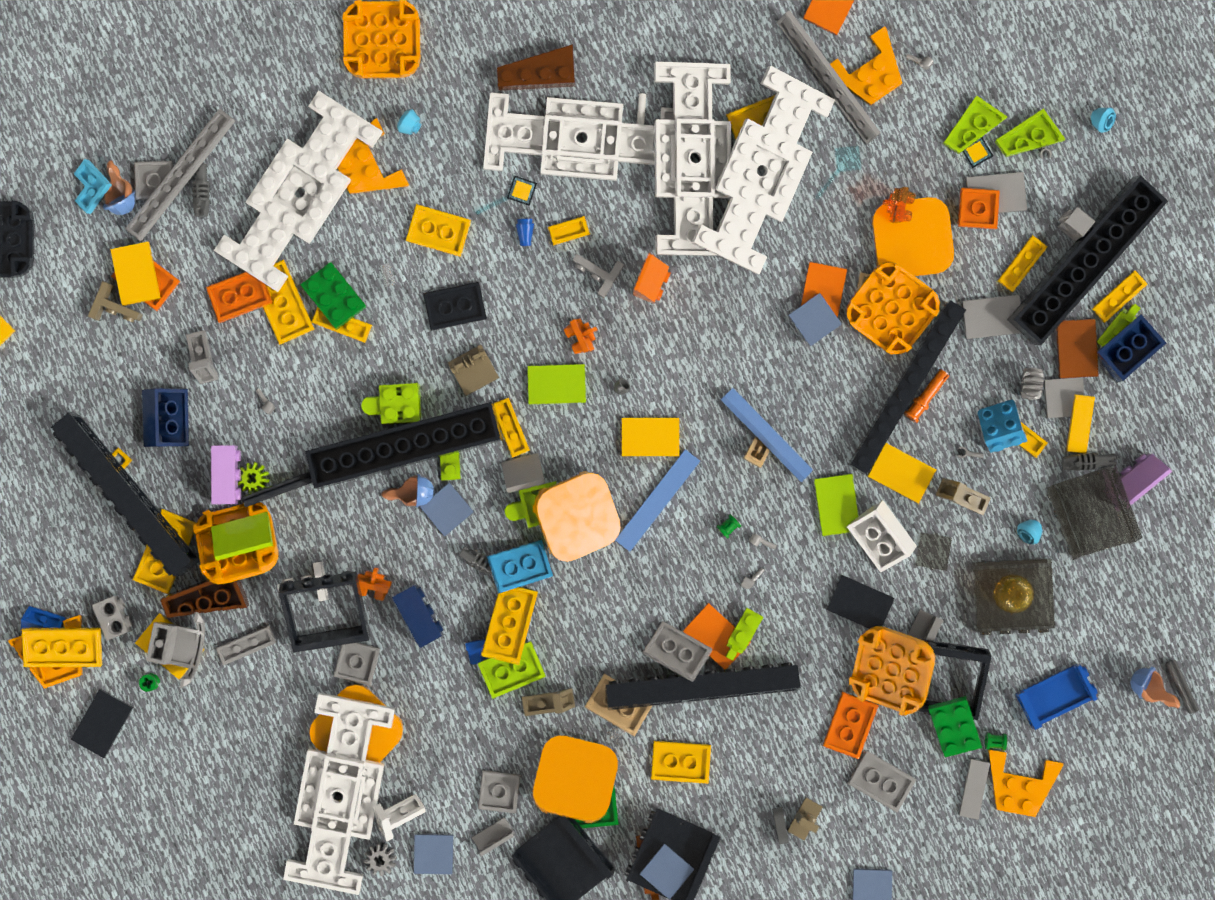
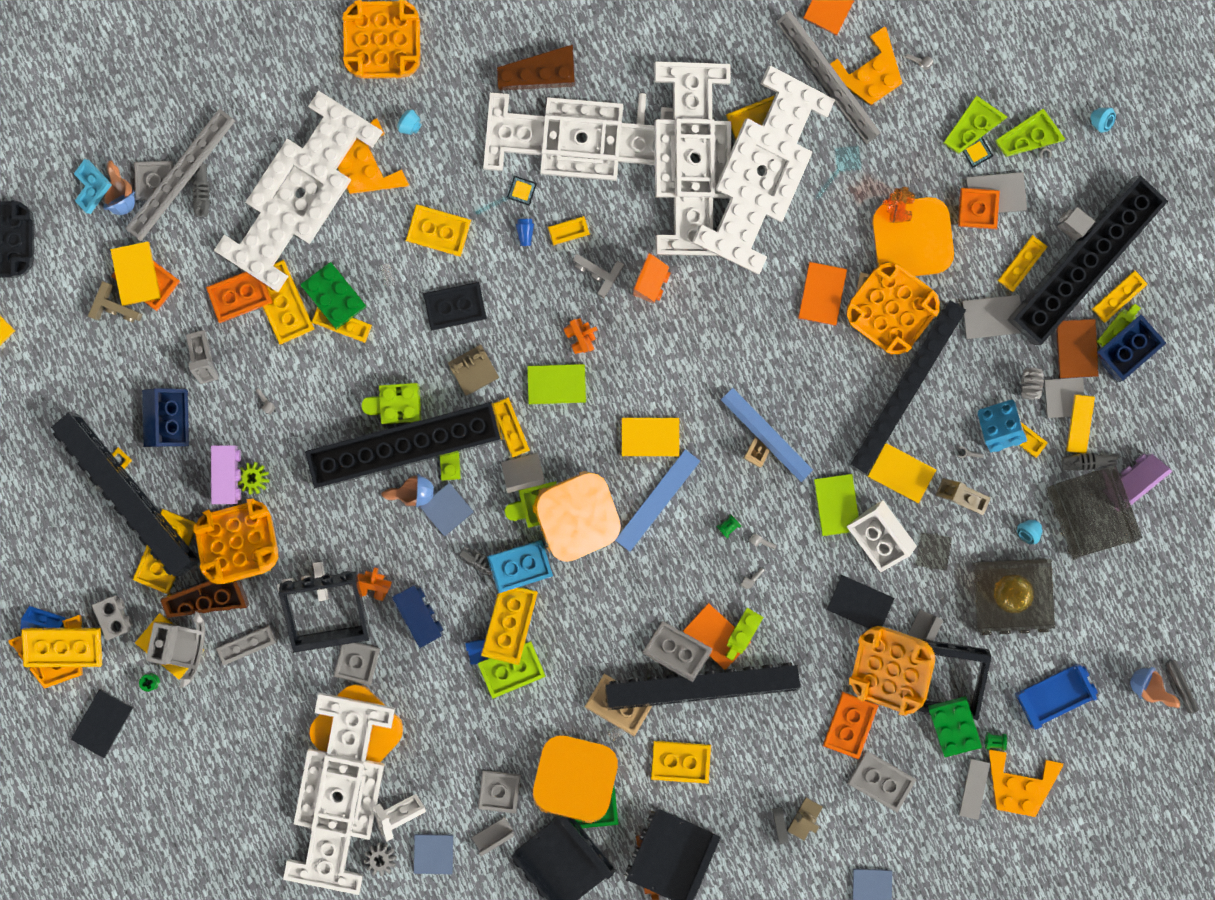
(241, 536): lime tile -> none
(277, 489): black axle -> none
(548, 702): dark tan bracket -> none
(621, 386): dark grey hinge -> none
(666, 871): sand blue tile -> none
(815, 319): sand blue tile -> none
(921, 402): orange pin -> none

